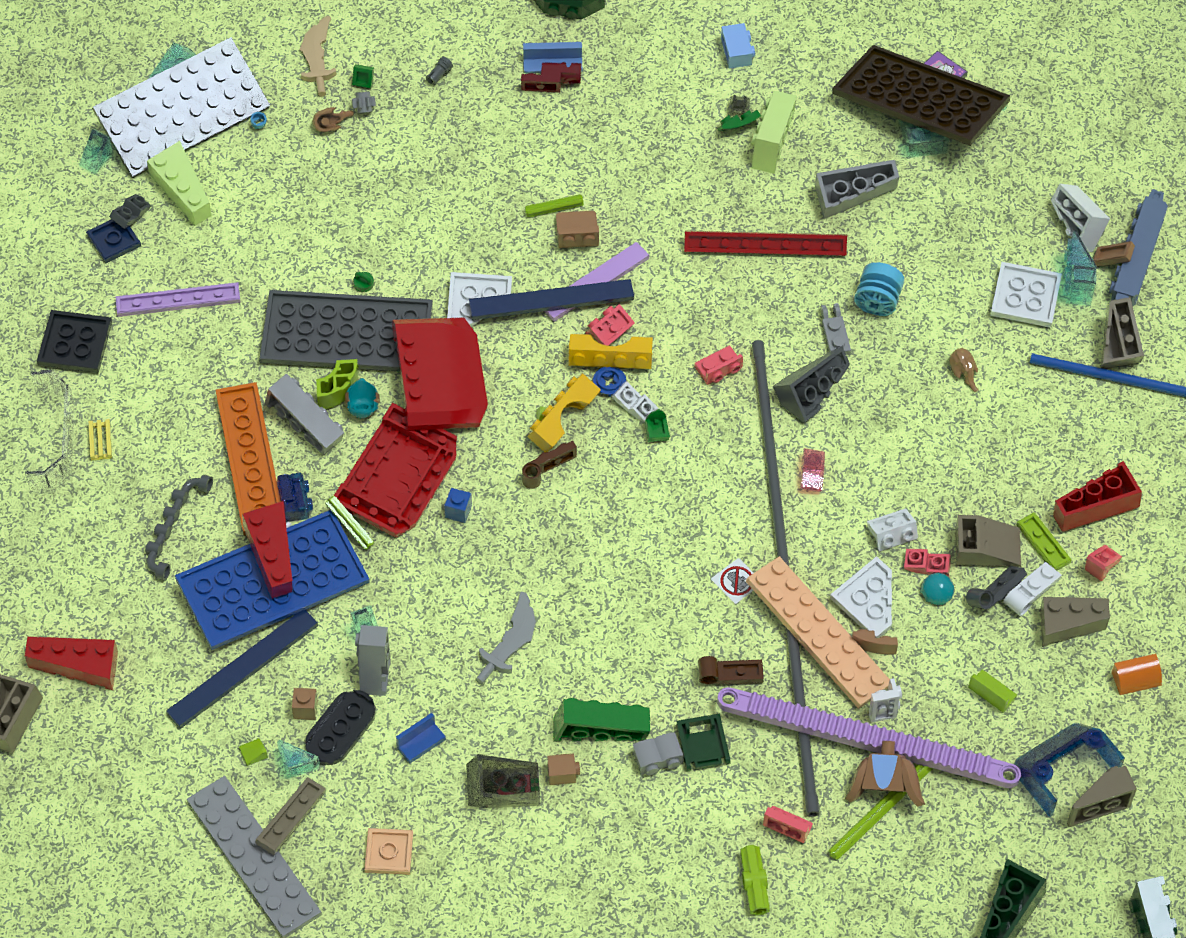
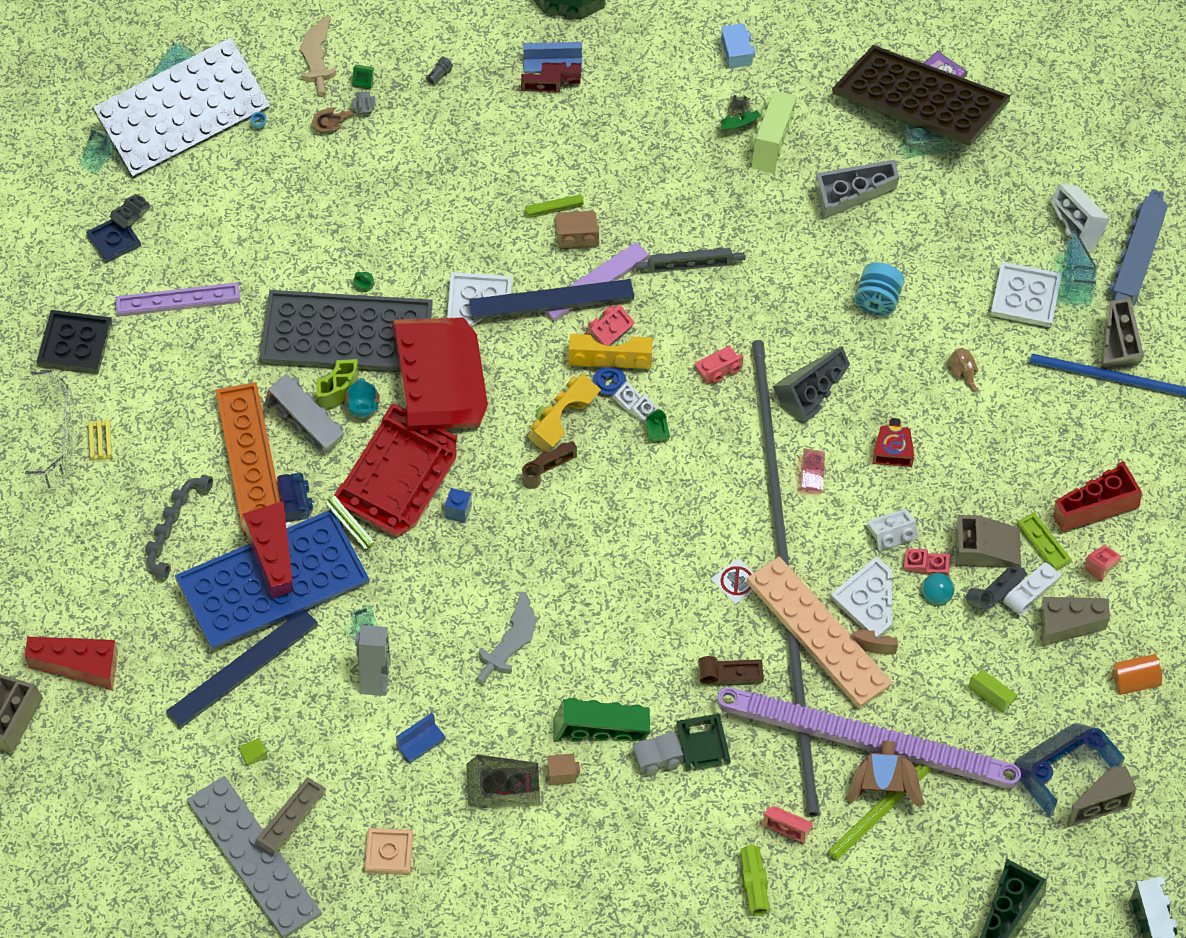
(179, 181): yellowish green wedge -> none
(296, 760): clear light blue slope -> none
(304, 703): medium nougat brick -> none
(341, 726): black tile -> none
(690, 260): none -> dark grey plate
(765, 243): red plate -> none
(835, 329): light grey hinge -> none
(885, 703): white bracket -> none
(894, 445): none -> red torso
(1114, 254): medium nougat tile -> none

